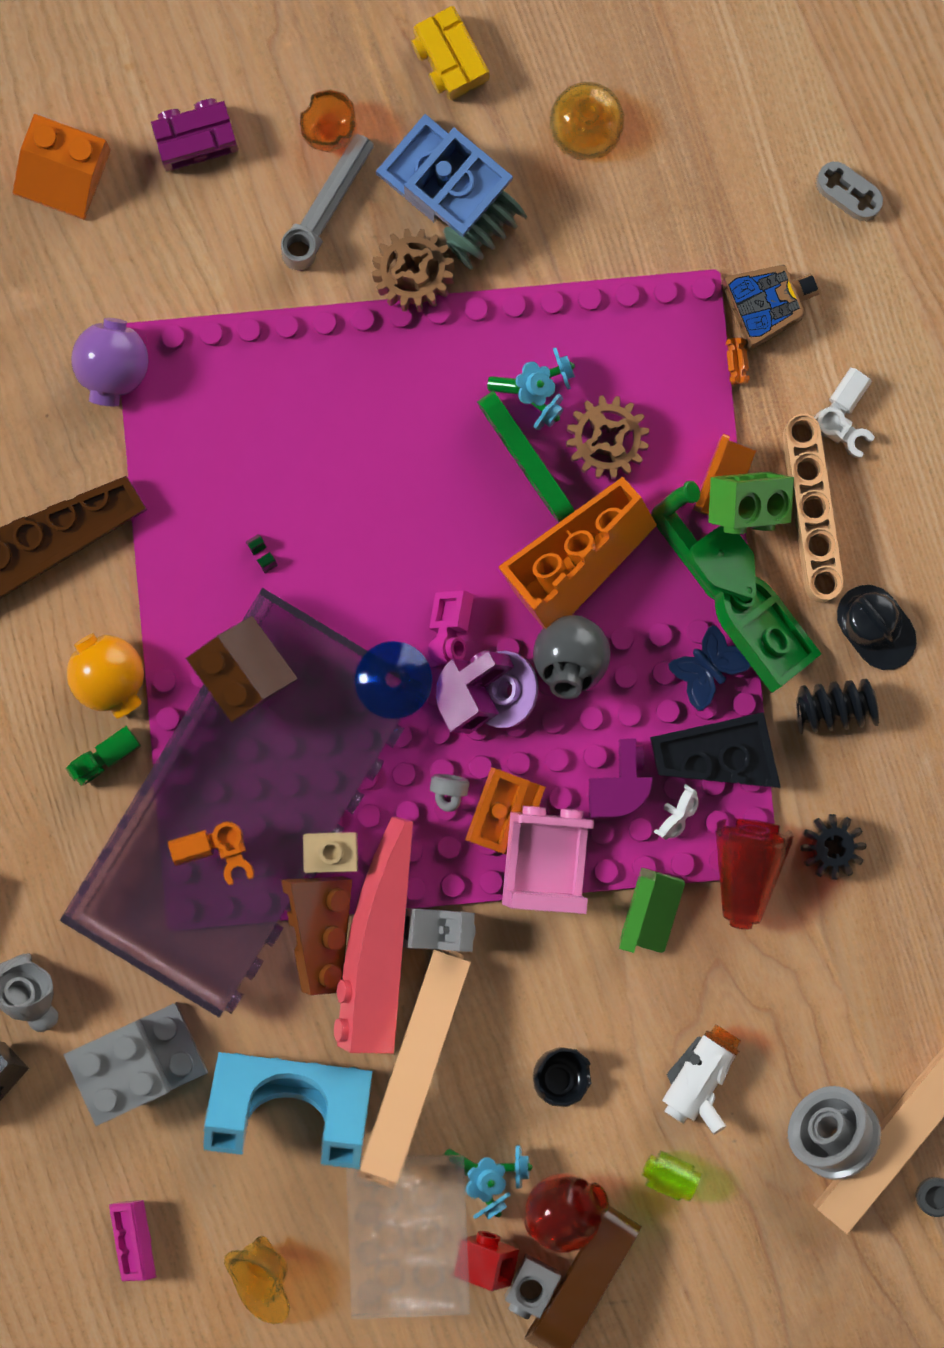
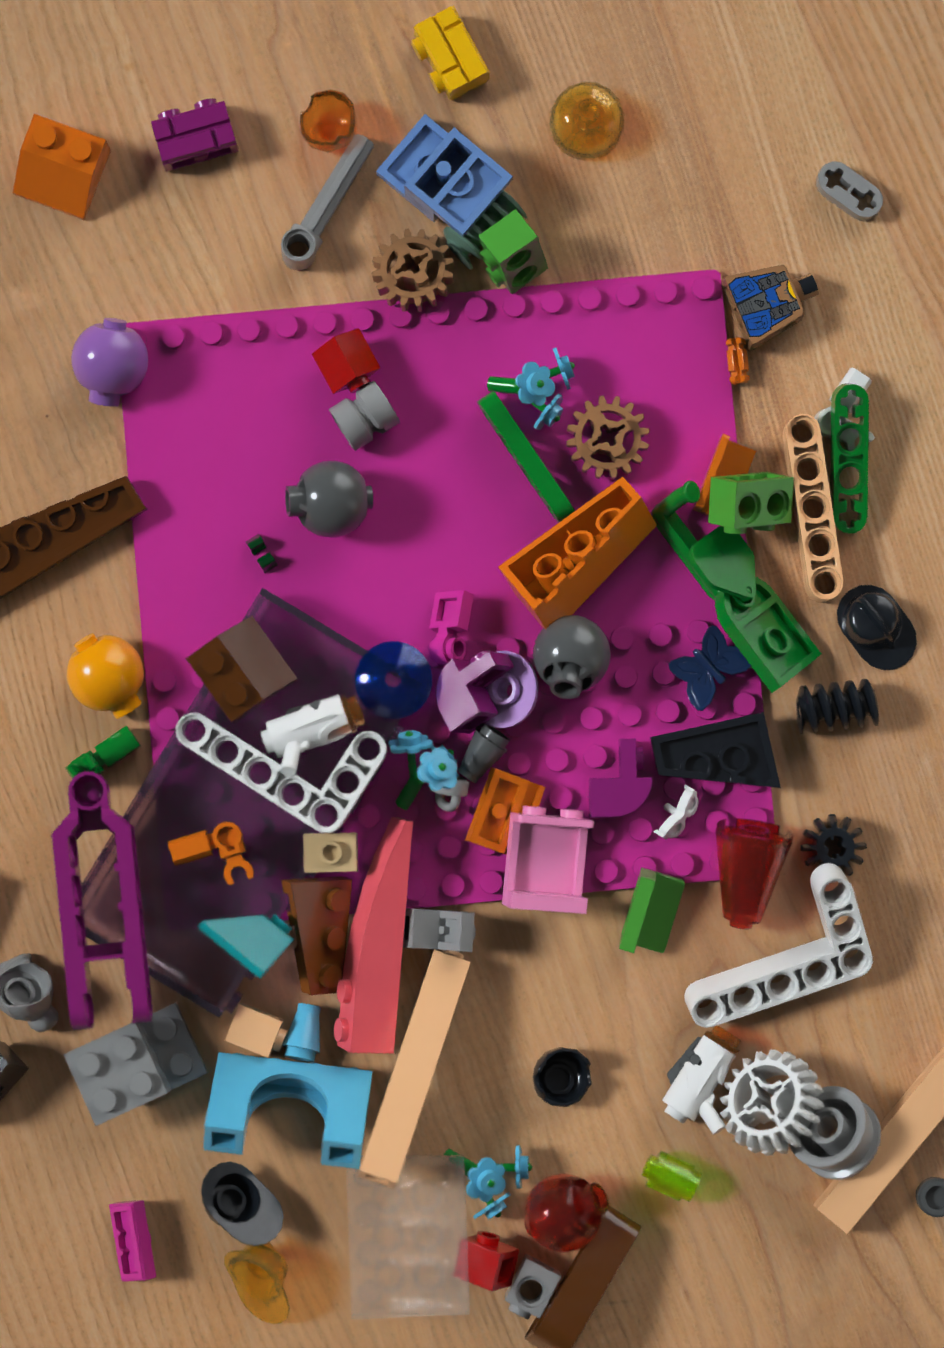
(90, 812): none -> magenta piece
(241, 1204): none -> black piece
(251, 939): none -> teal slope
(256, 1030): none -> light nougat brick
(274, 788): none -> white beam
(304, 1034): none -> medium azure cone
(311, 727): none -> white piece
(329, 499): none -> dark grey brick
(346, 361): none -> red brick
(364, 415): none -> light grey wheel
(436, 769): none -> medium azure plant
(483, 752): none -> dark grey cone
(512, 252): none -> bright green brick
(752, 1104): none -> white gear
(792, 962): none -> white beam
(854, 458): none -> green beam

